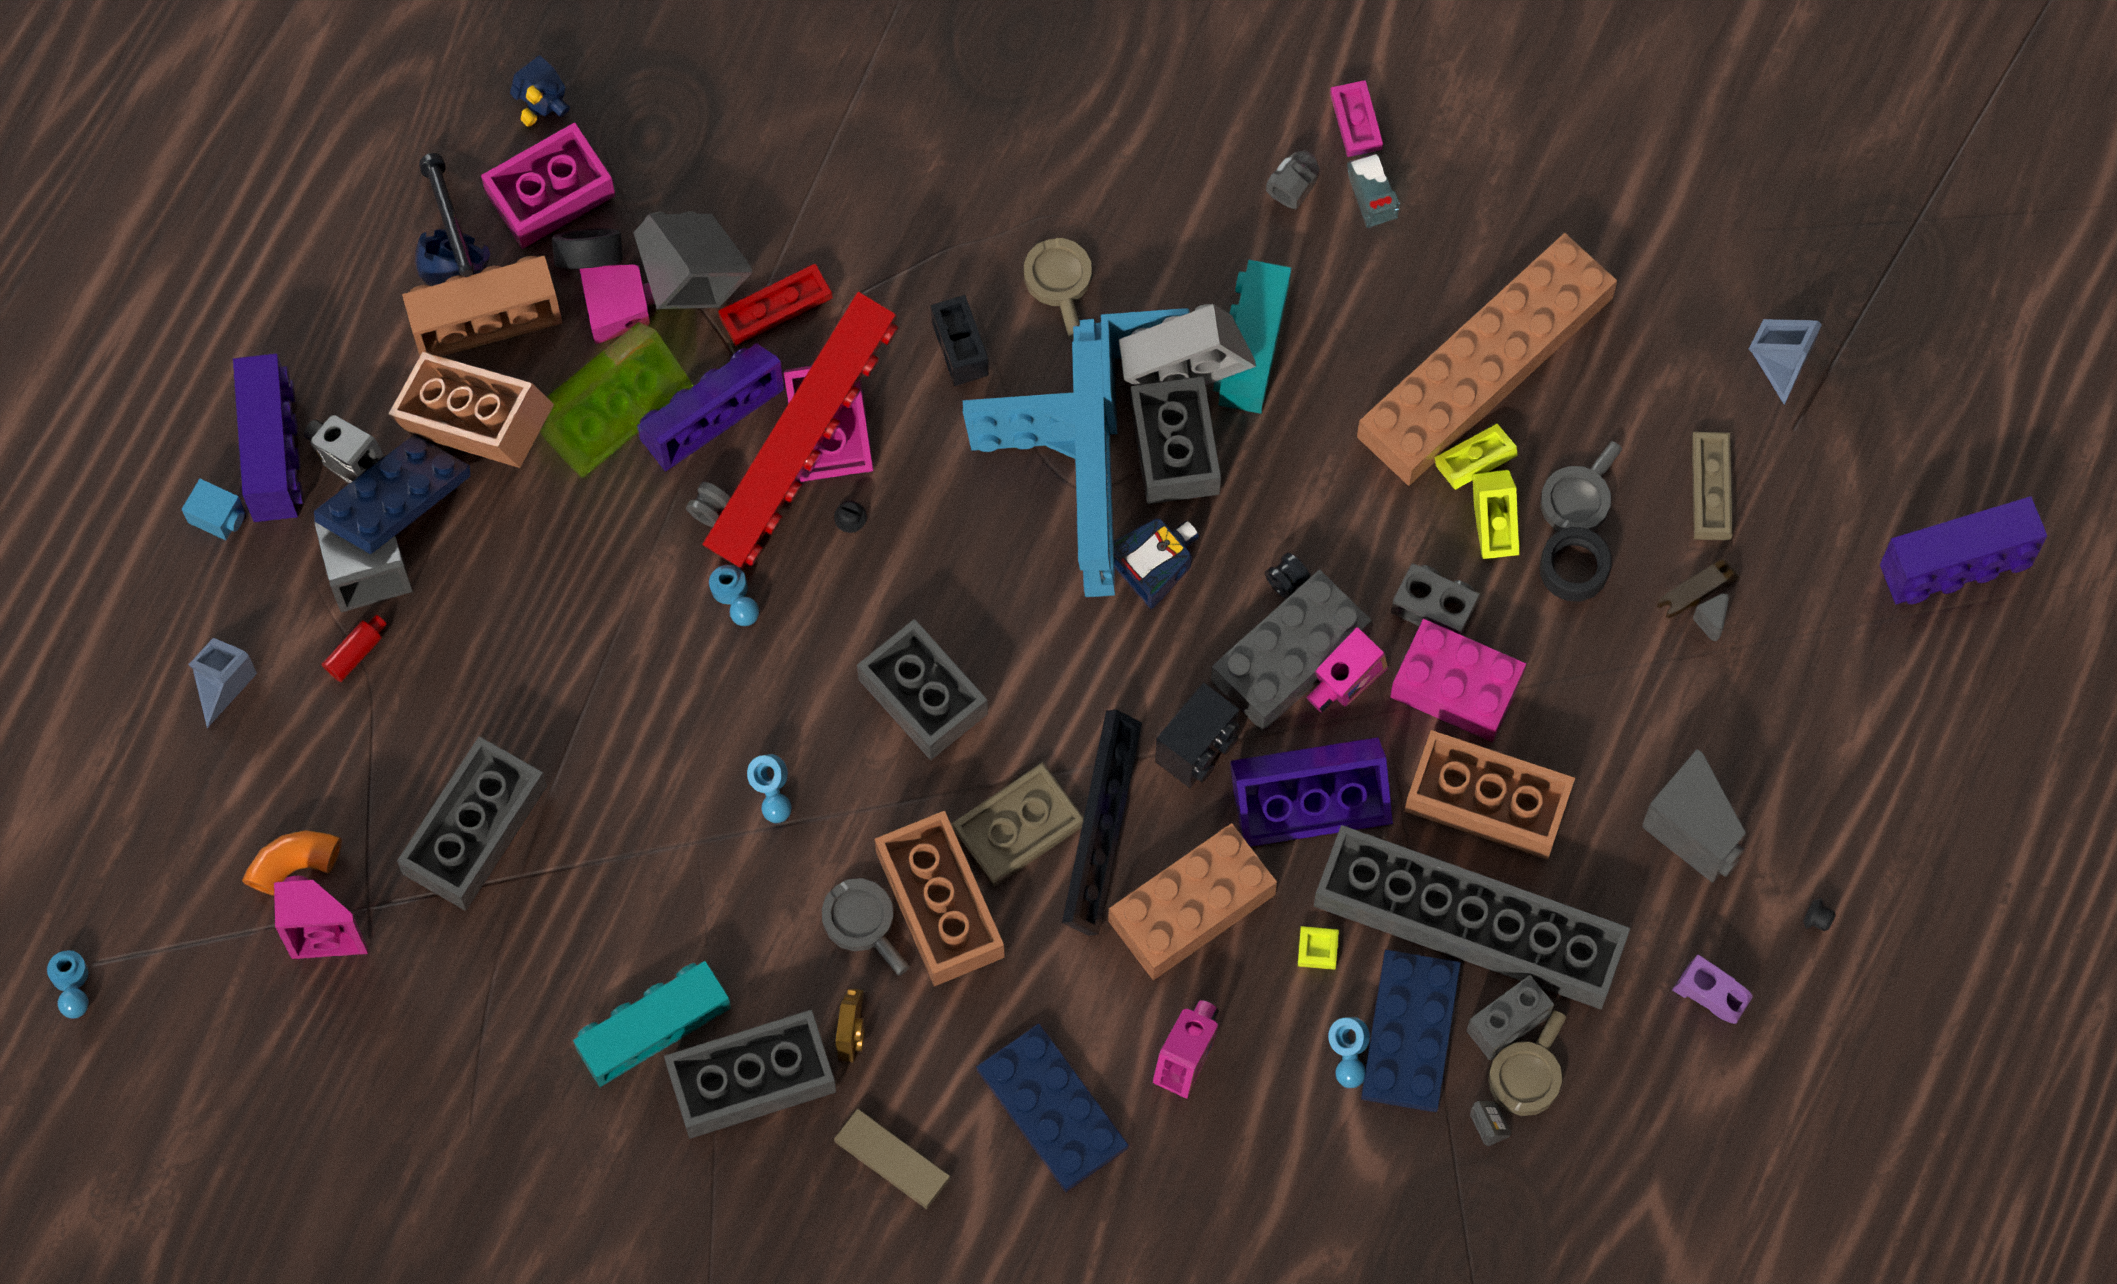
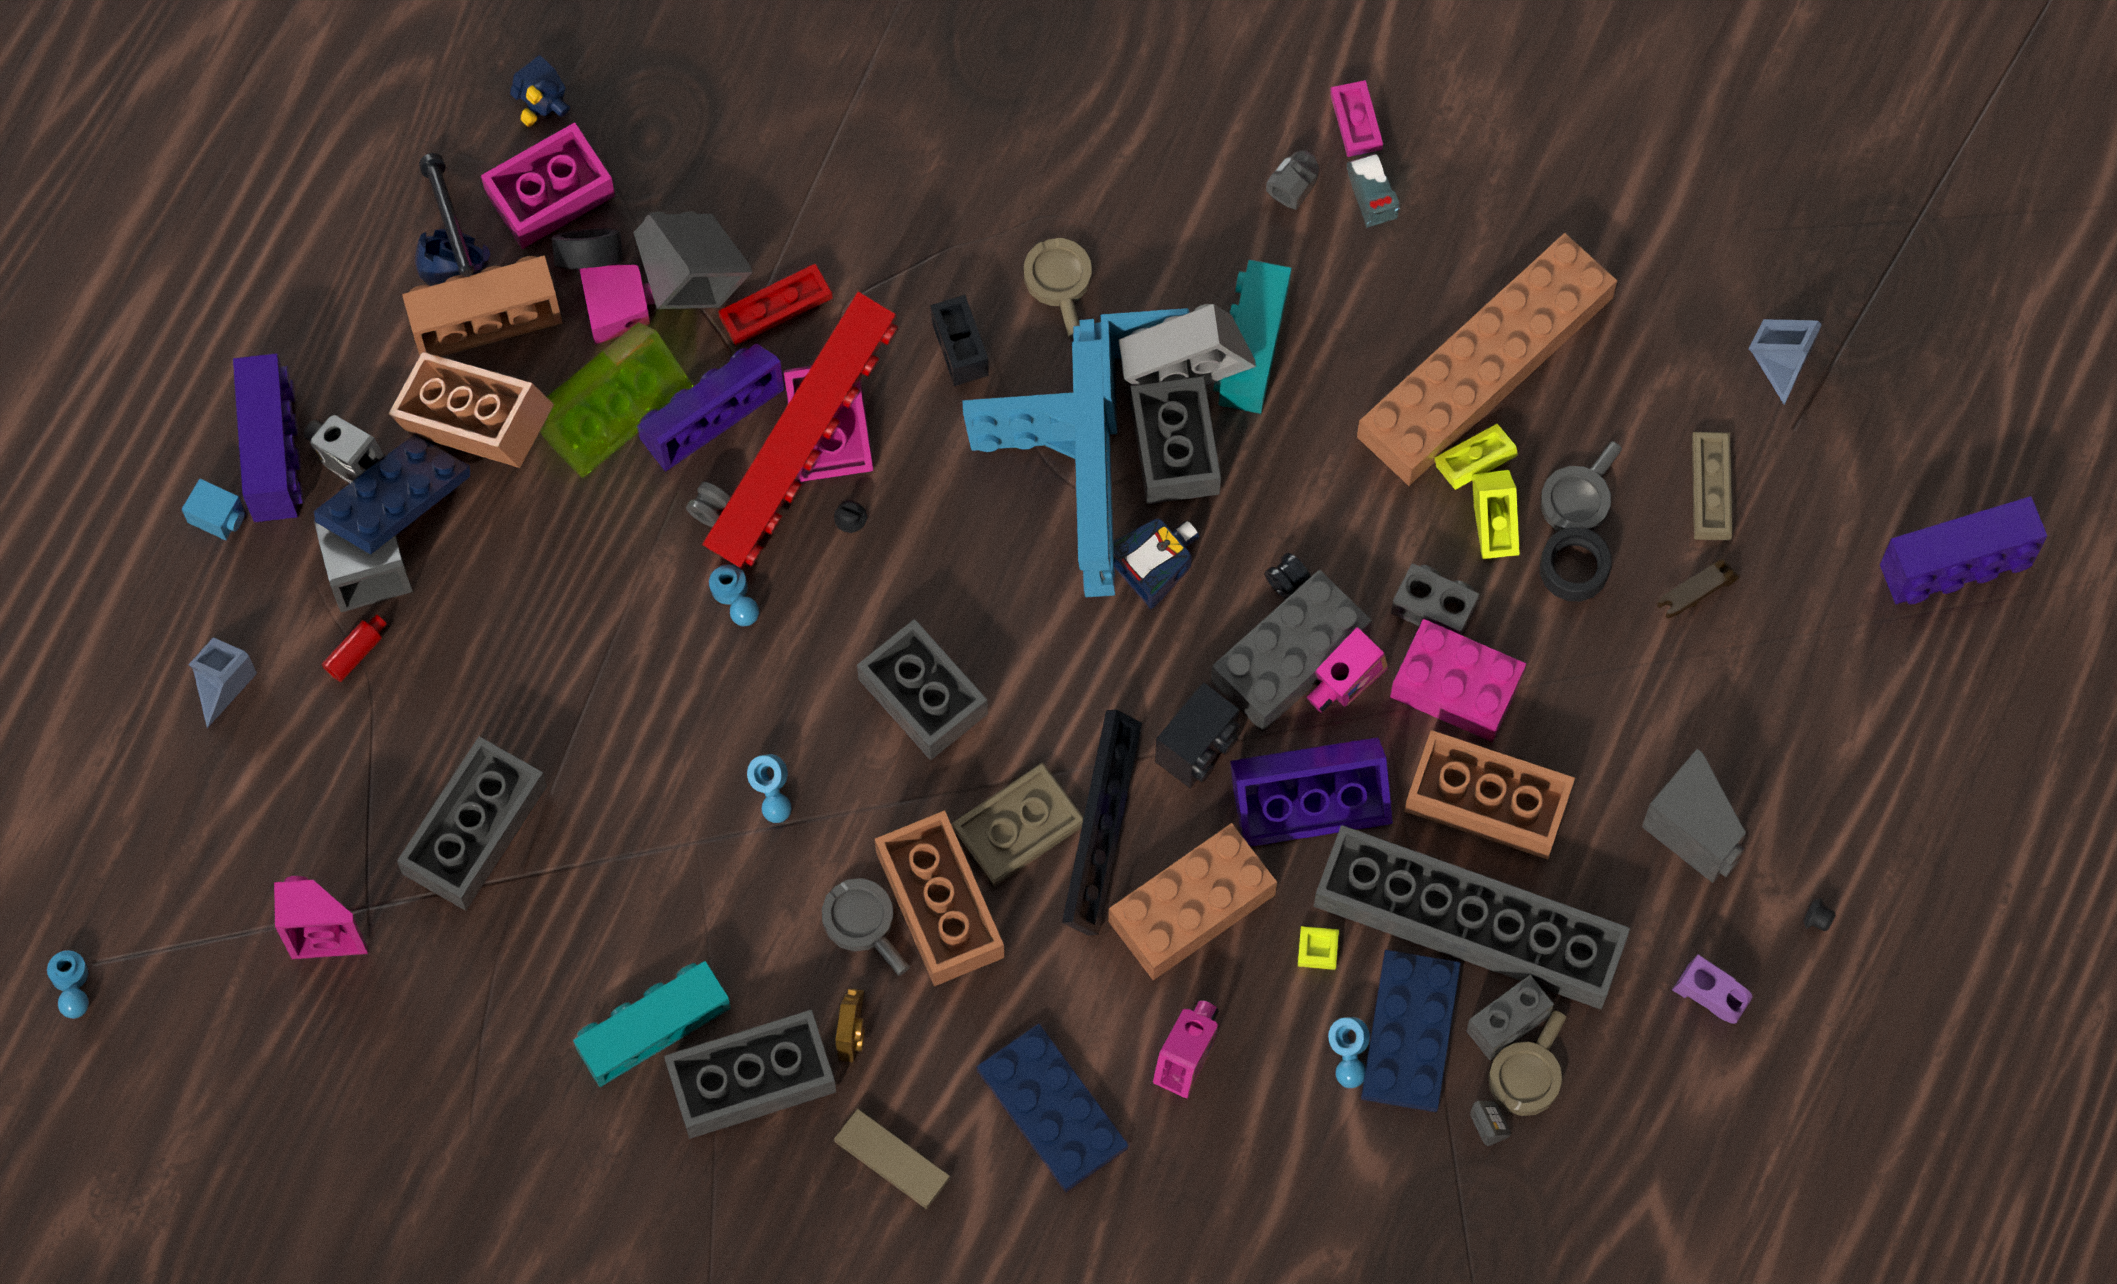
(290, 854): orange cylinder -> none
(1711, 616): dark grey slope -> none

